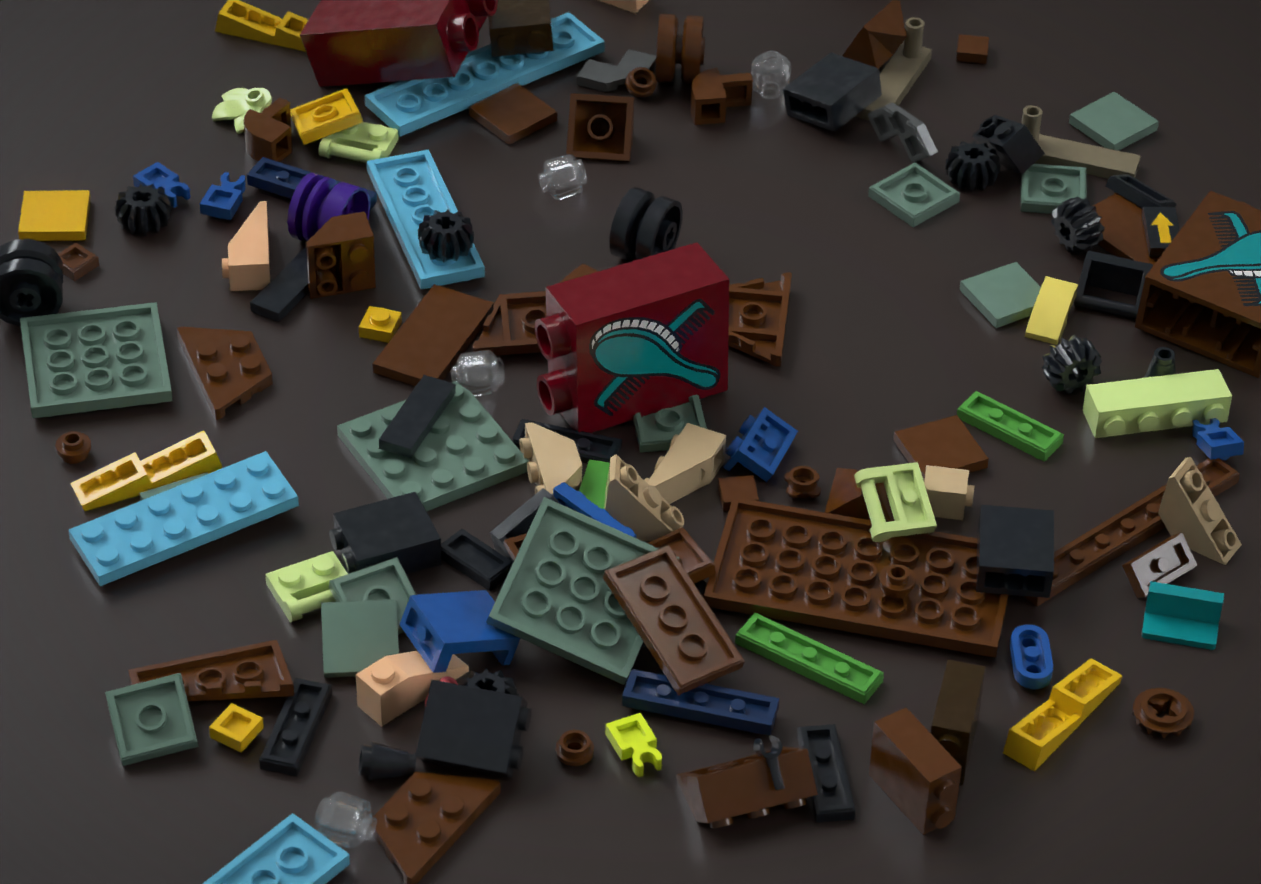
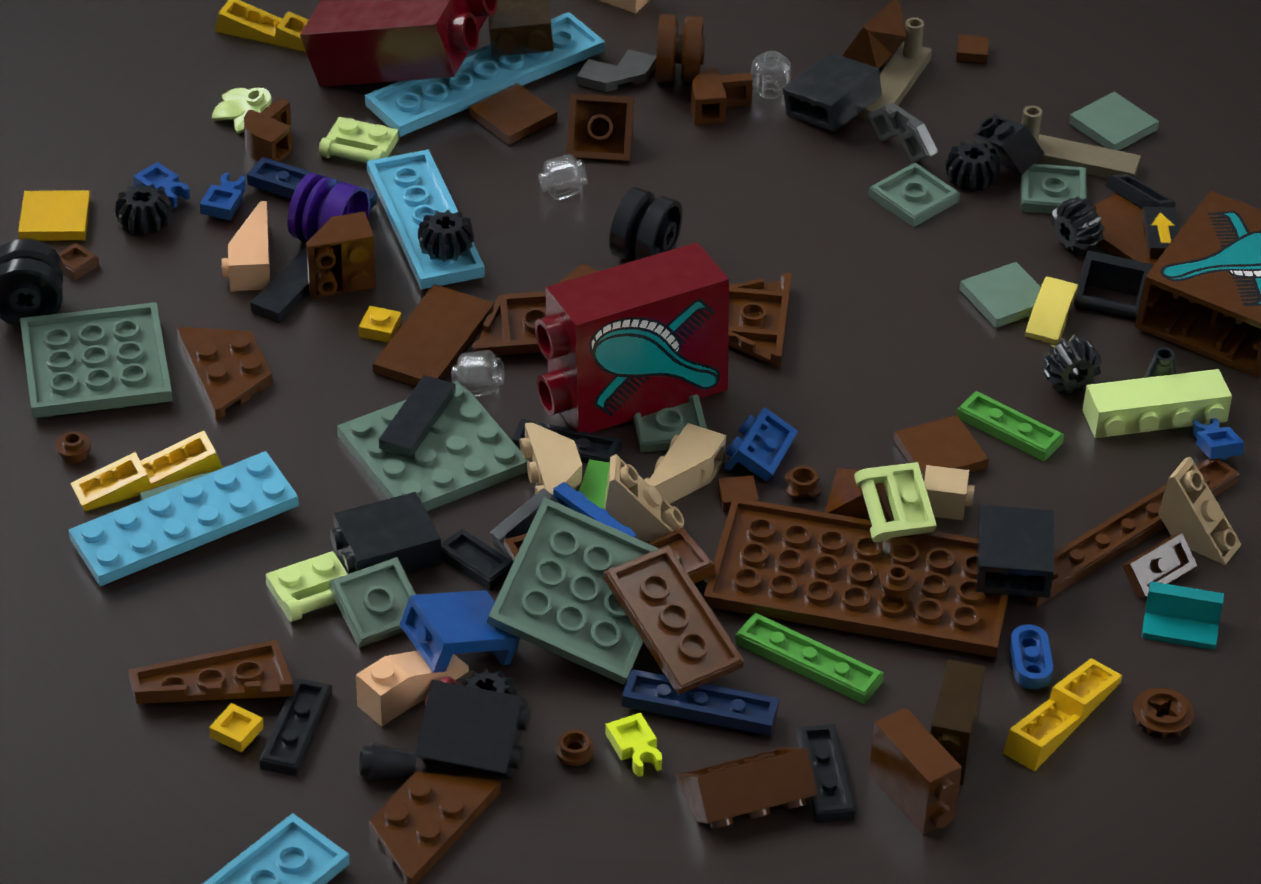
(151, 719): sand green tile -> none
(325, 116): yellow tile -> none
(345, 819): clear head -> none
(357, 635): sand green tile -> none
(643, 76): reddish brown plate -> none
(771, 759): black hand -> none

